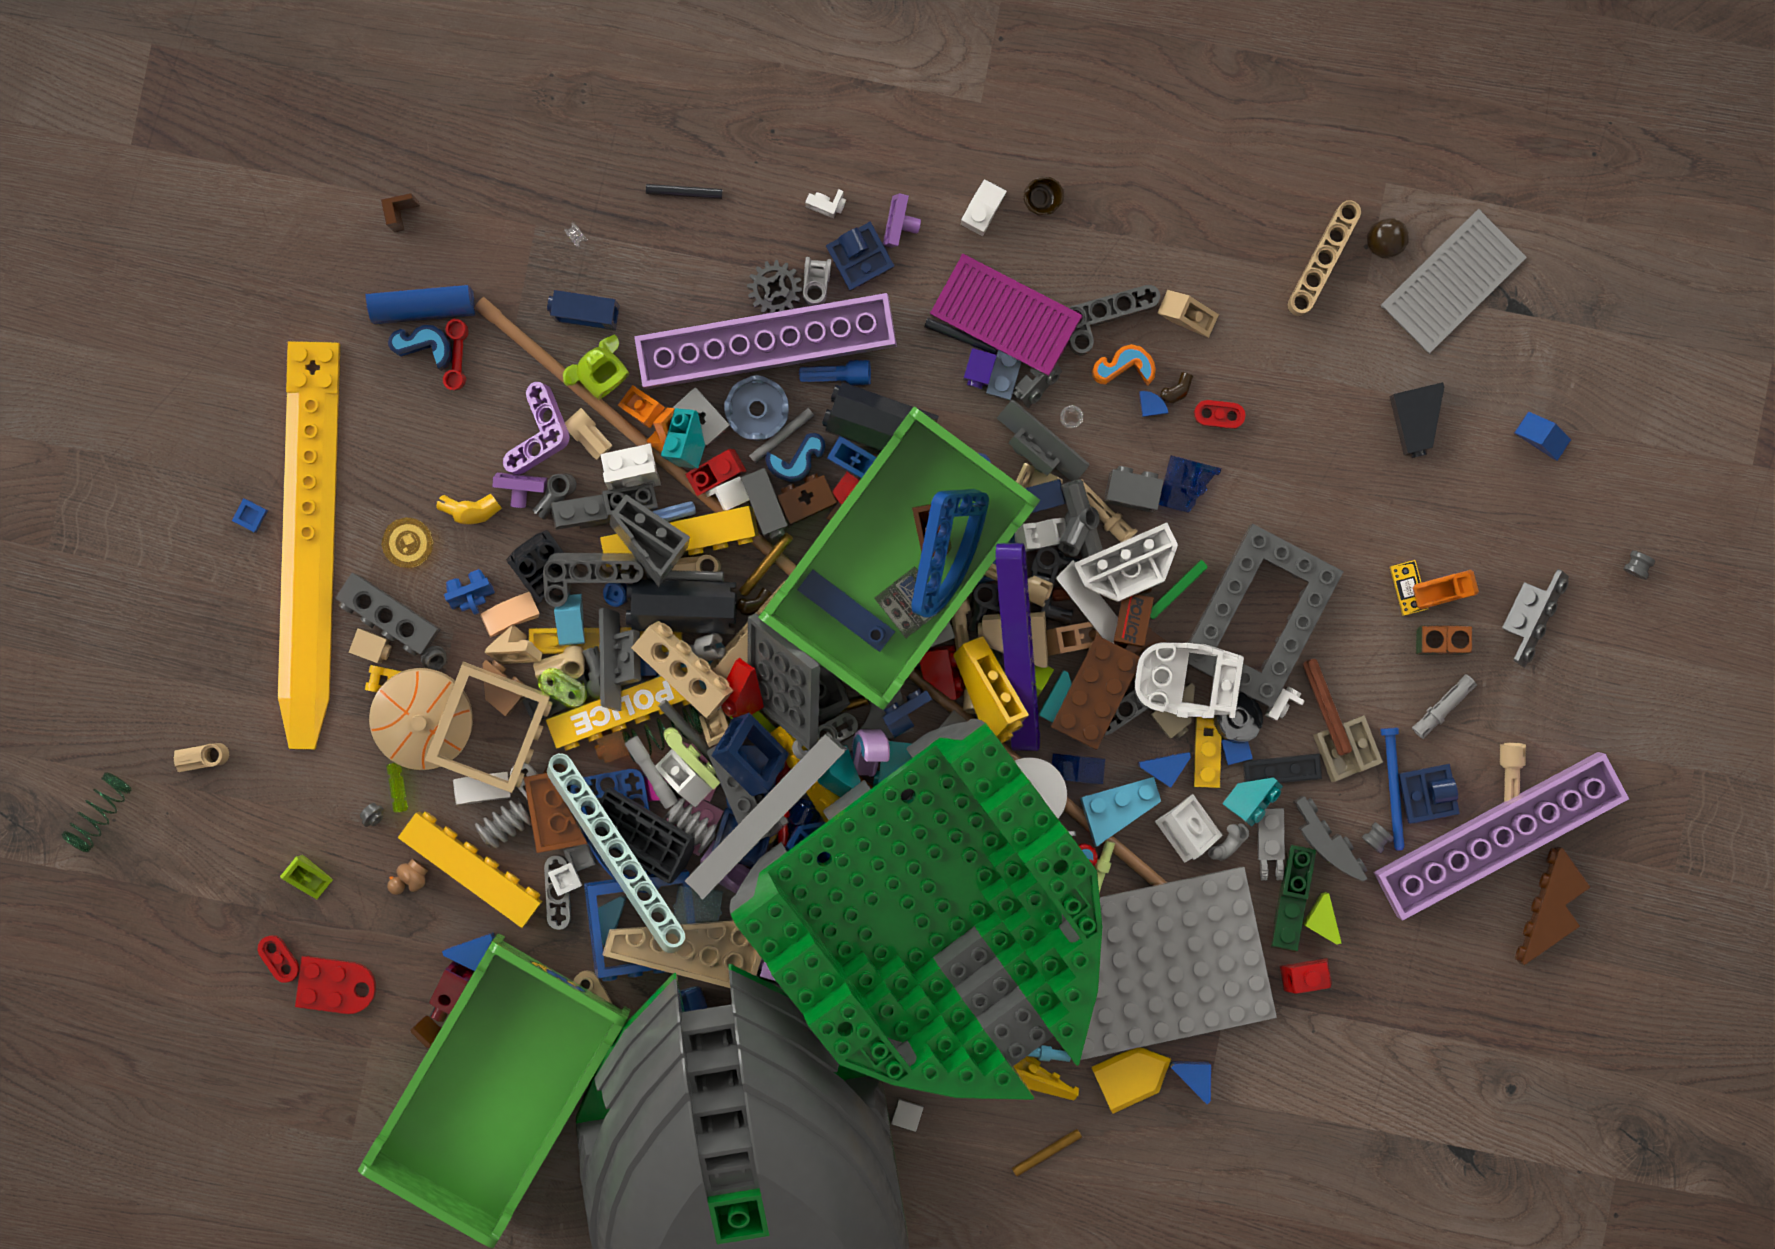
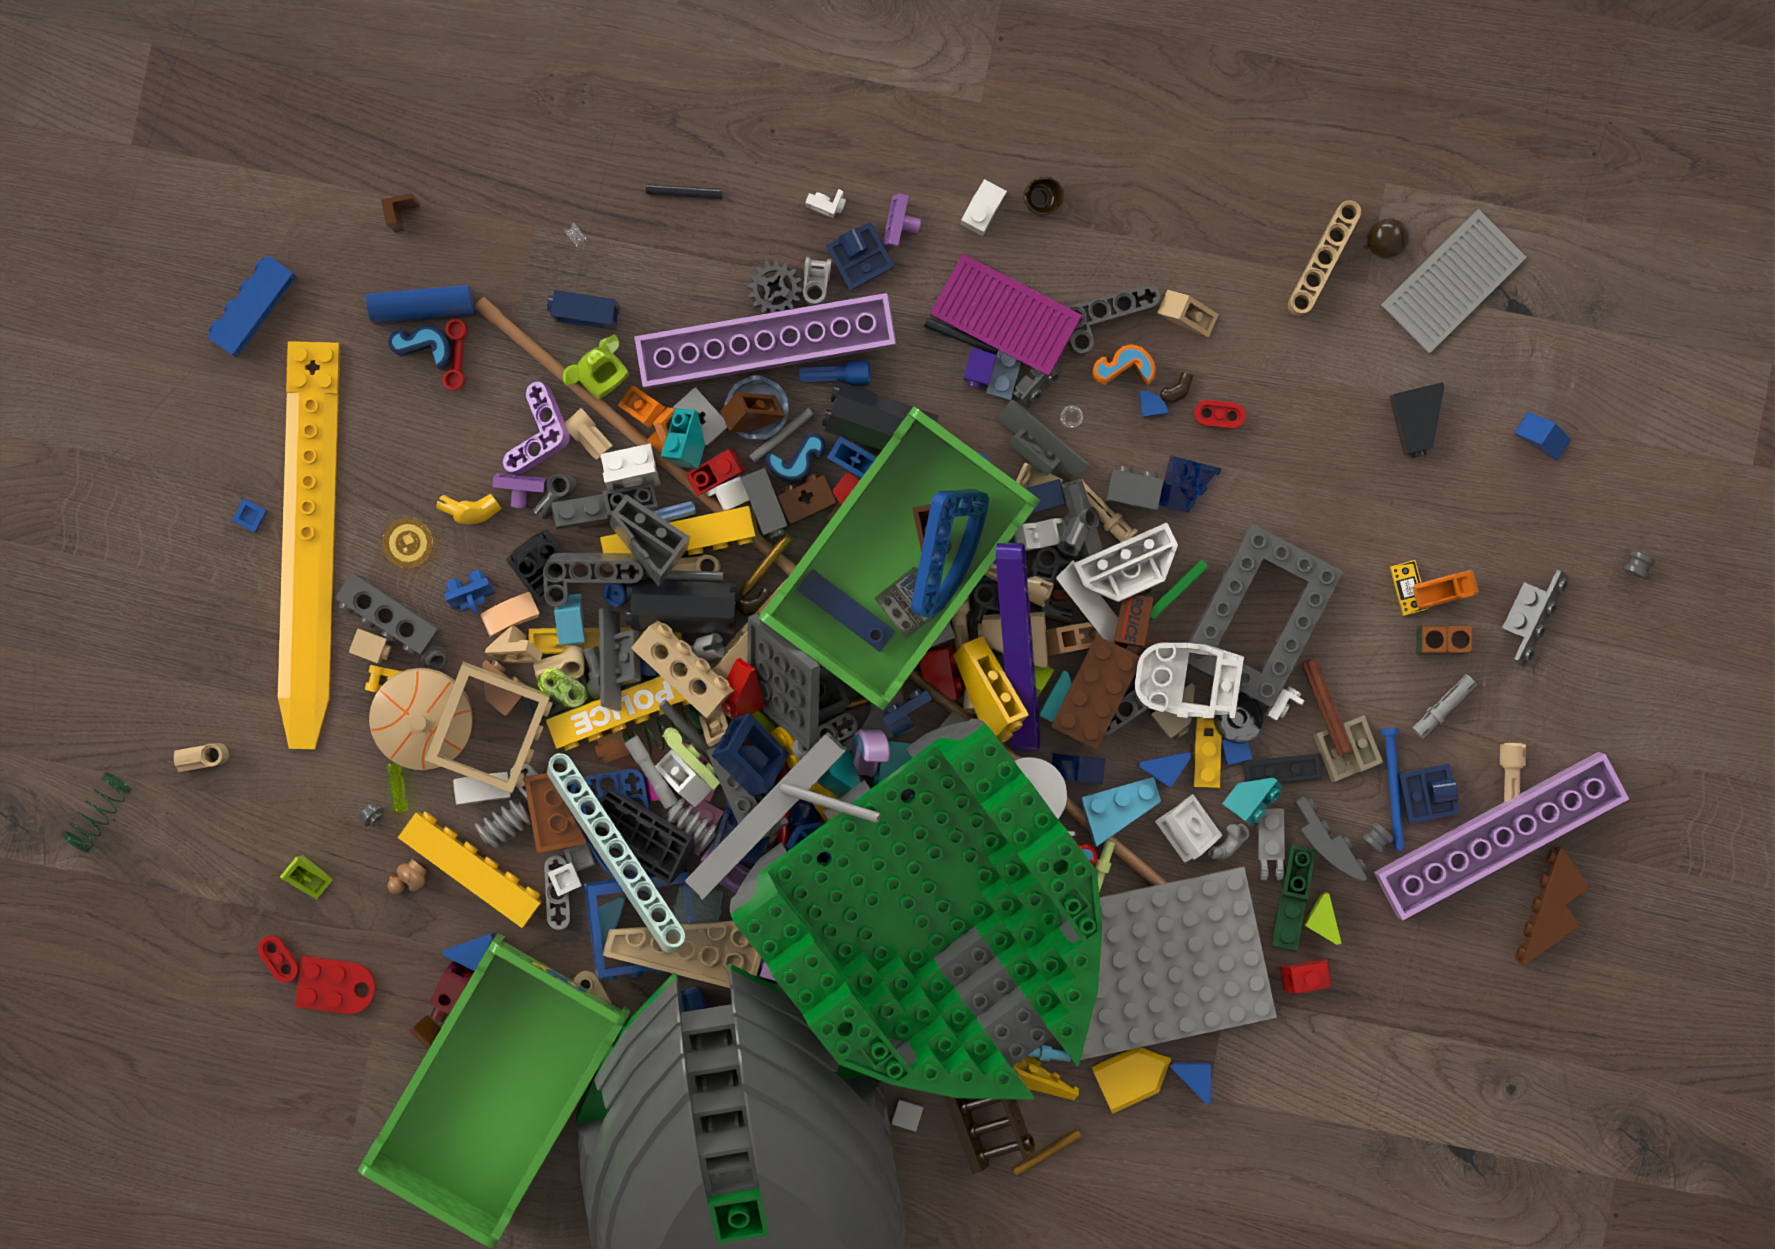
(252, 305): none -> blue brick
(751, 411): none -> reddish brown slope
(830, 803): none -> light grey piece
(970, 1132): none -> dark brown fence

